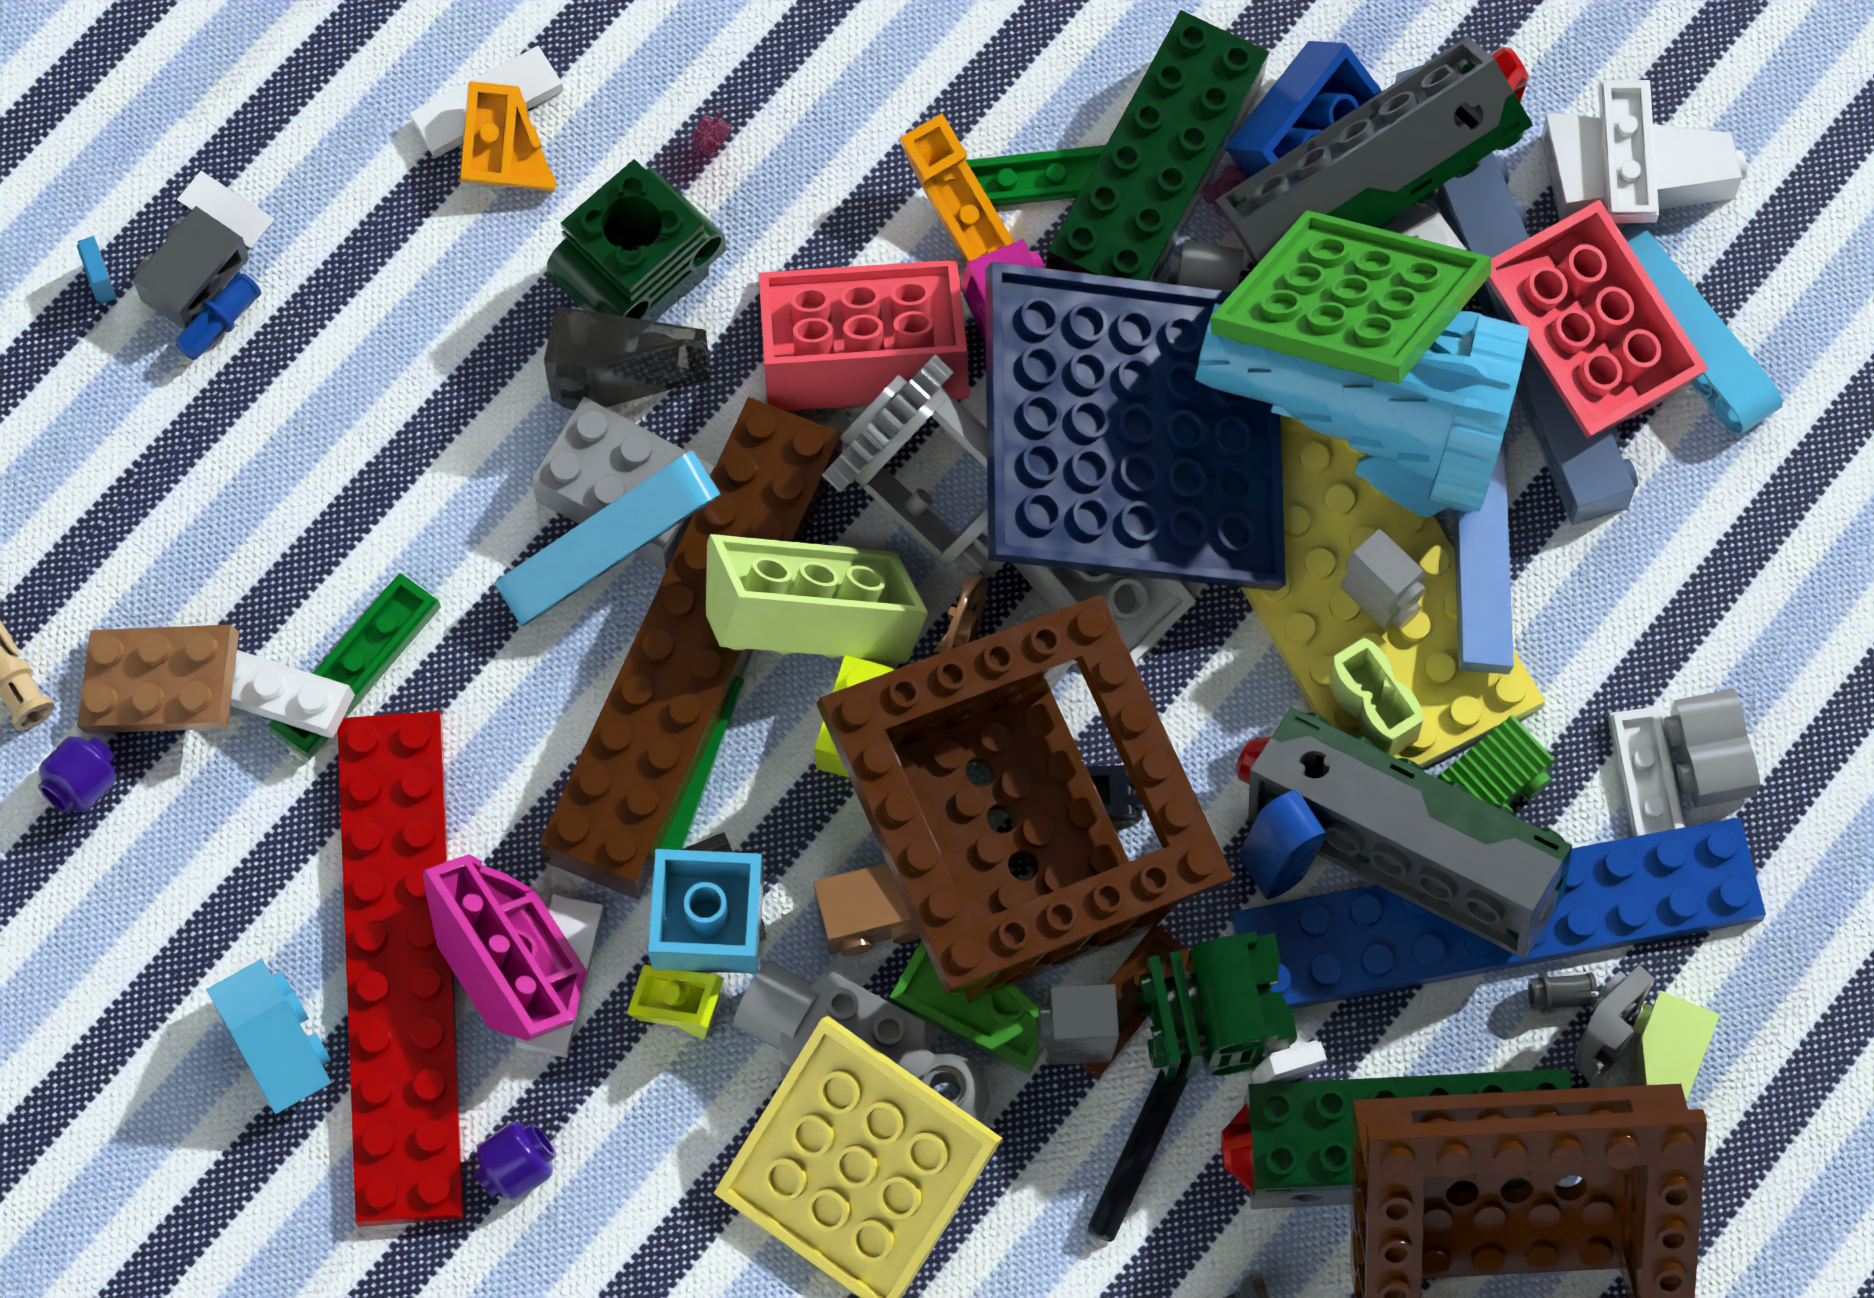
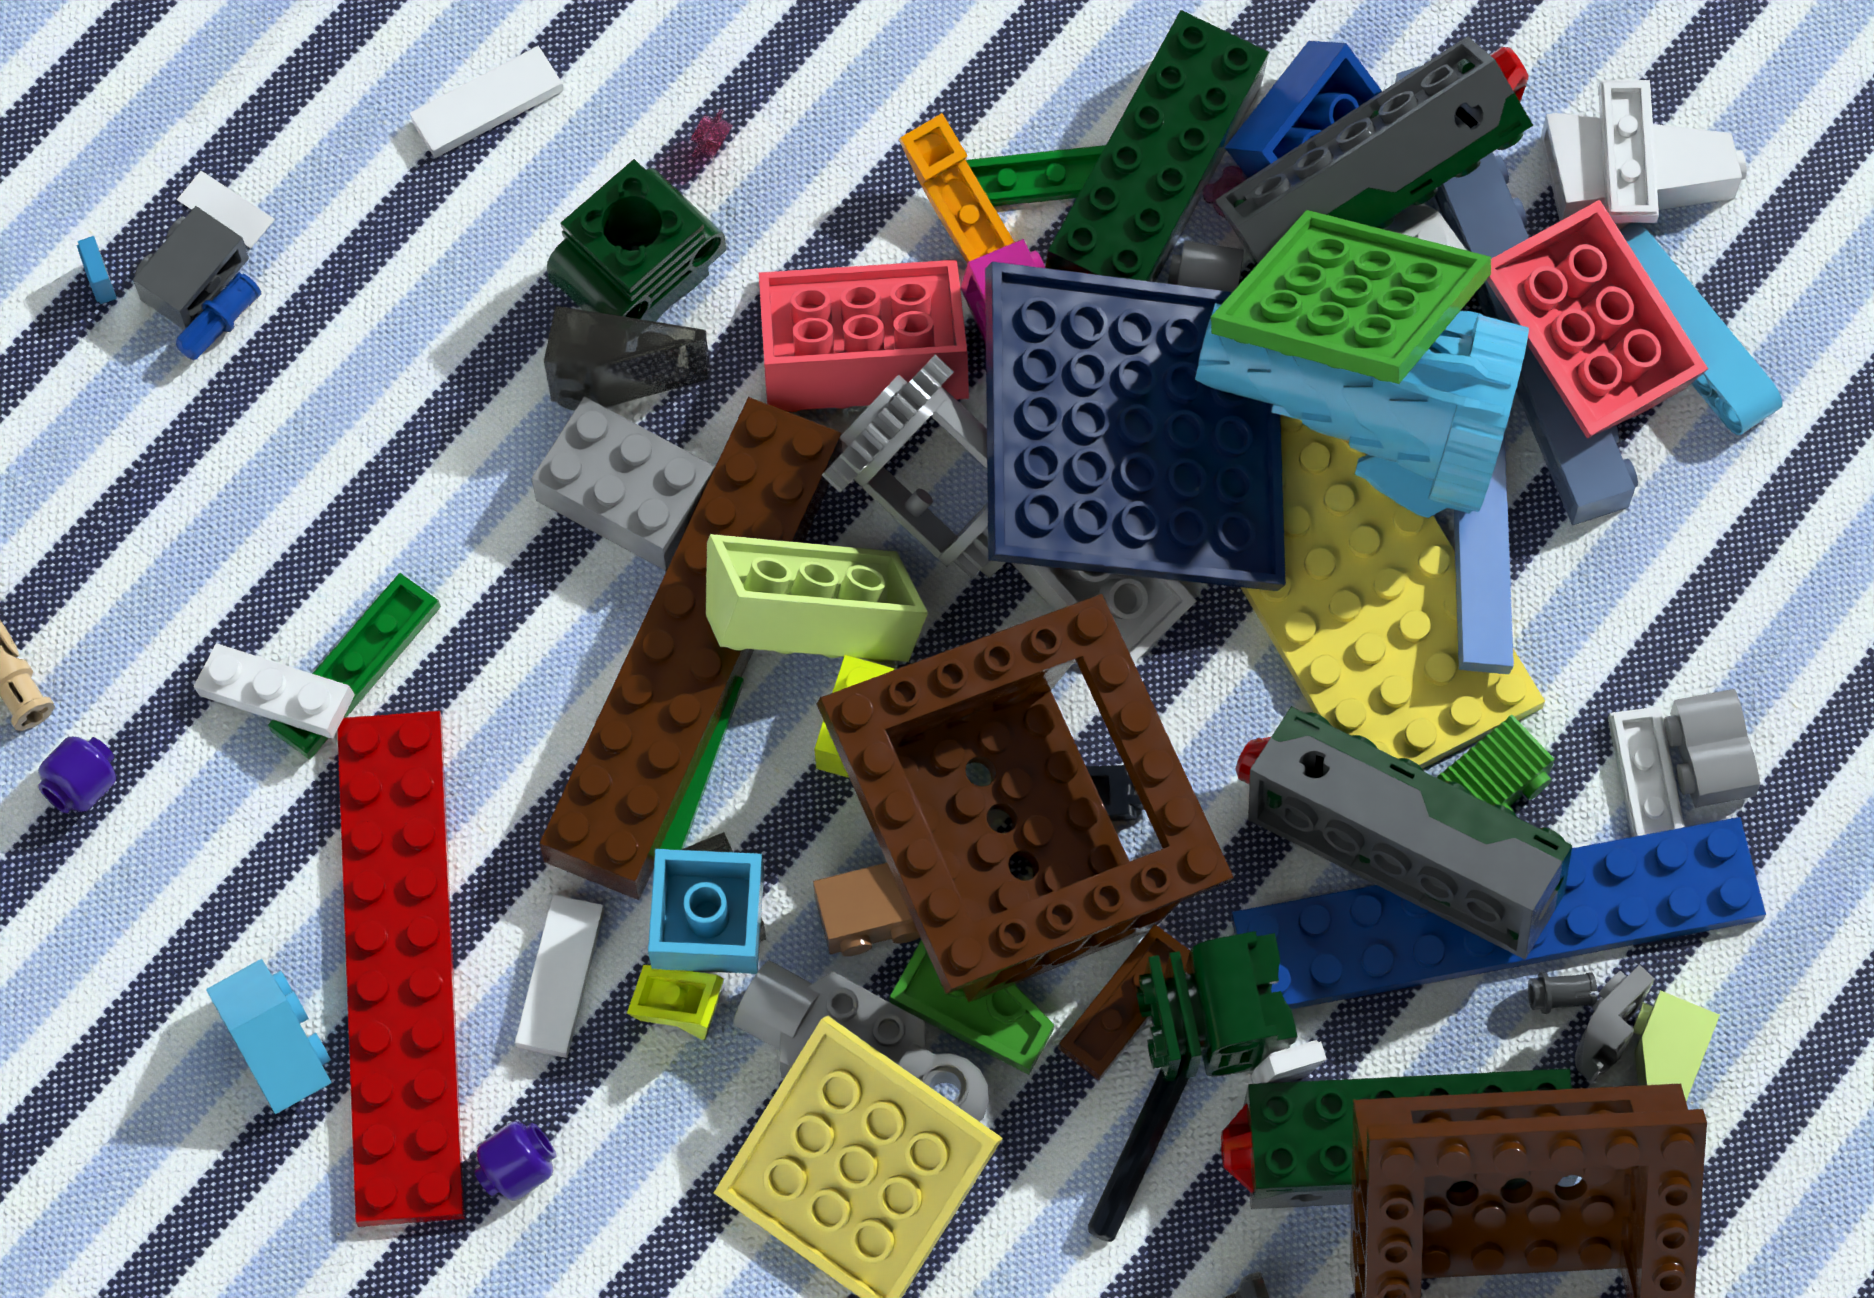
(158, 679): medium nougat plate -> none
(501, 141): light orange wing -> none
(504, 948): dark pink wedge -> none
(607, 538): medium azure beam -> none
(963, 620): medium nougat wheel -> none
(1078, 1024): dark grey brick -> none
(1282, 844): blue beam -> none
(1366, 689): yellowish green brick -> none
(1384, 581): light grey brick -> none

